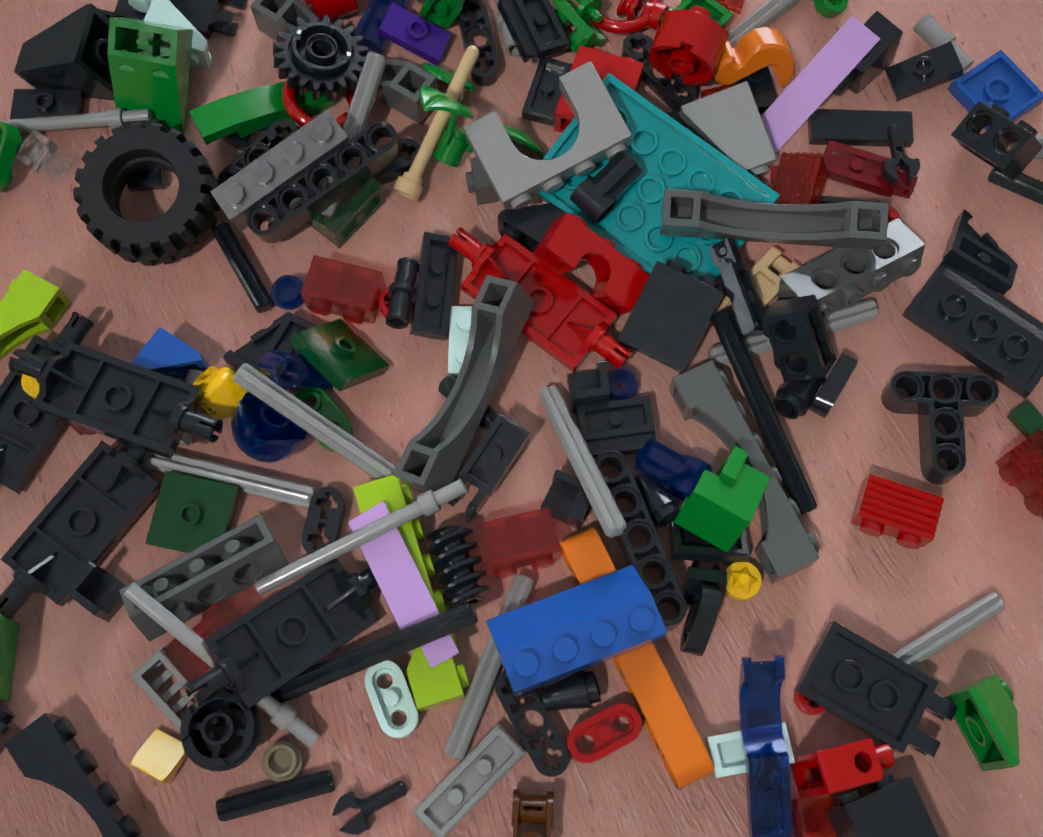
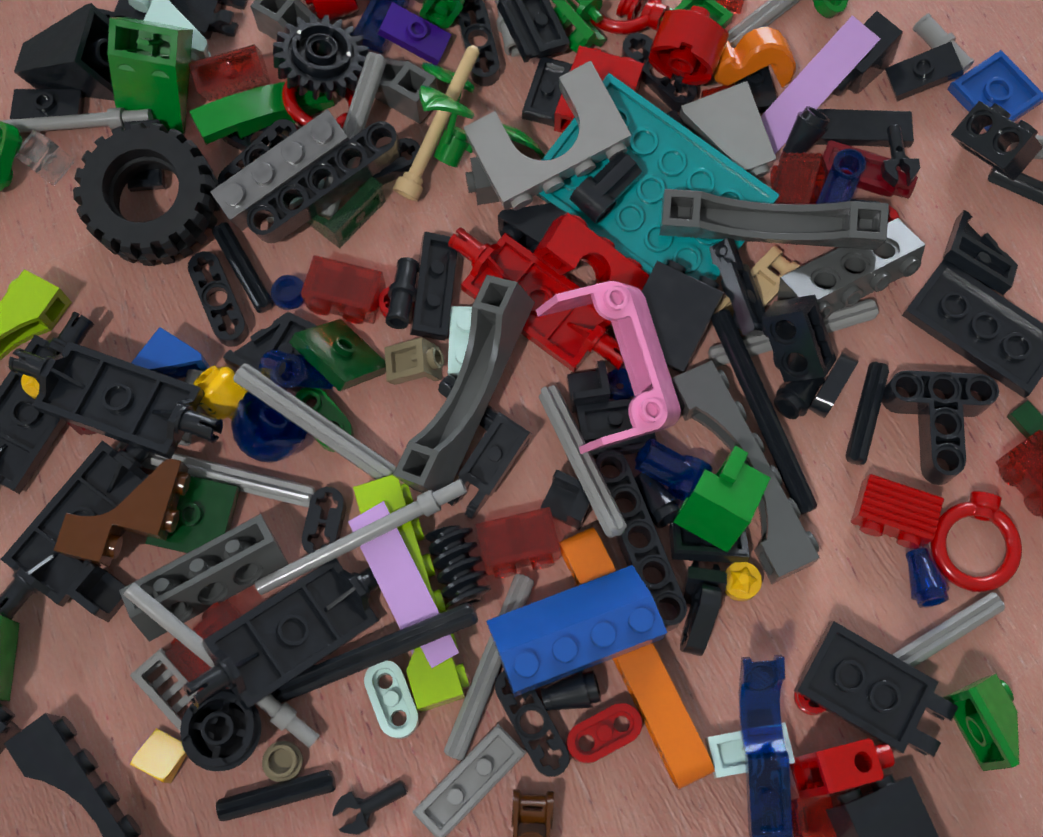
(145, 511): none -> reddish brown arch
(216, 313): none -> black beam
(229, 72): none -> clear red brick
(413, 361): none -> dark tan bracket
(655, 398): none -> bright pink windscreen
(806, 130): none -> black cone
(839, 185): none -> clear blue piece
(867, 413): none -> black axle
(925, 579): none -> clear blue cone
(982, 507): none -> red piece

